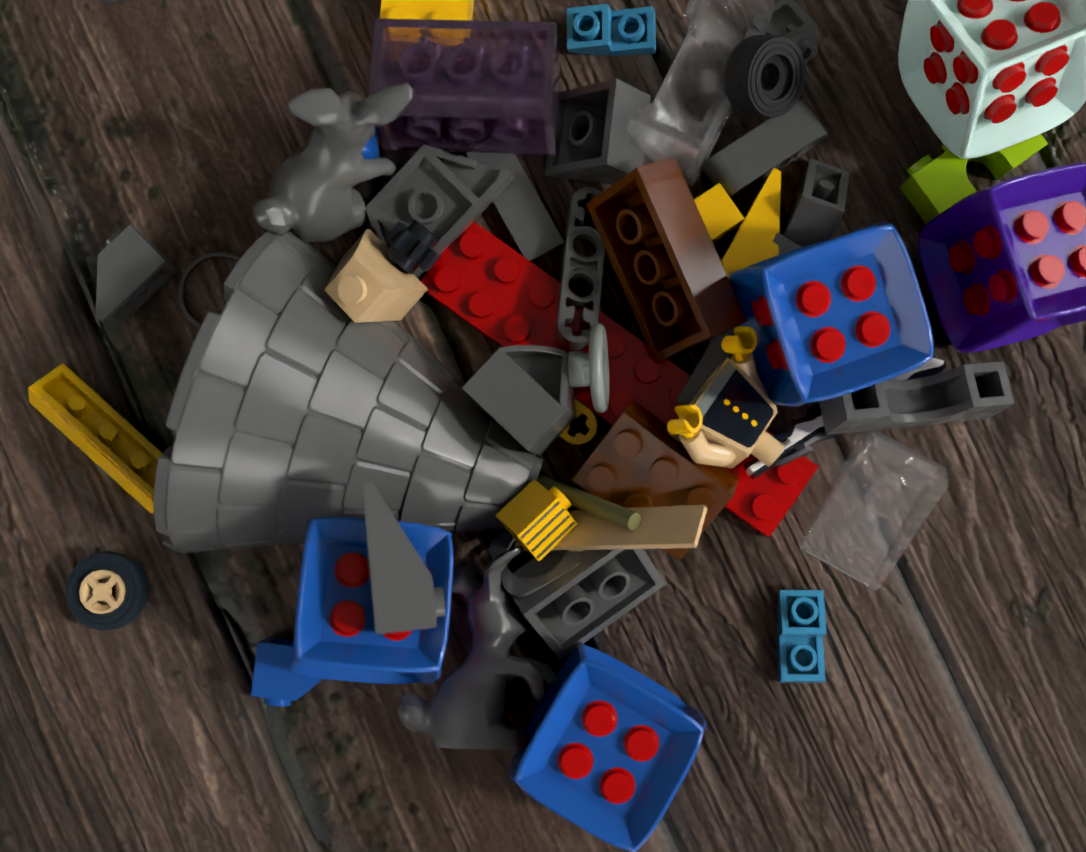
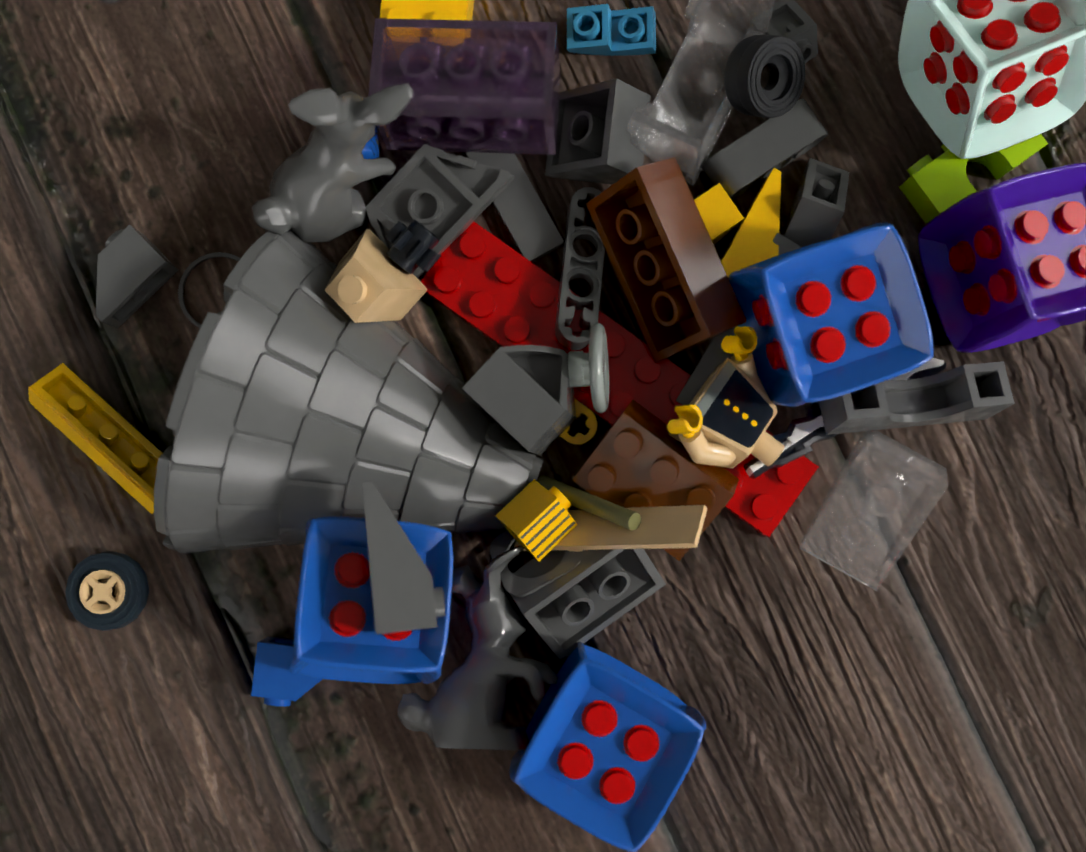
(800, 636): dark azure slope -> none

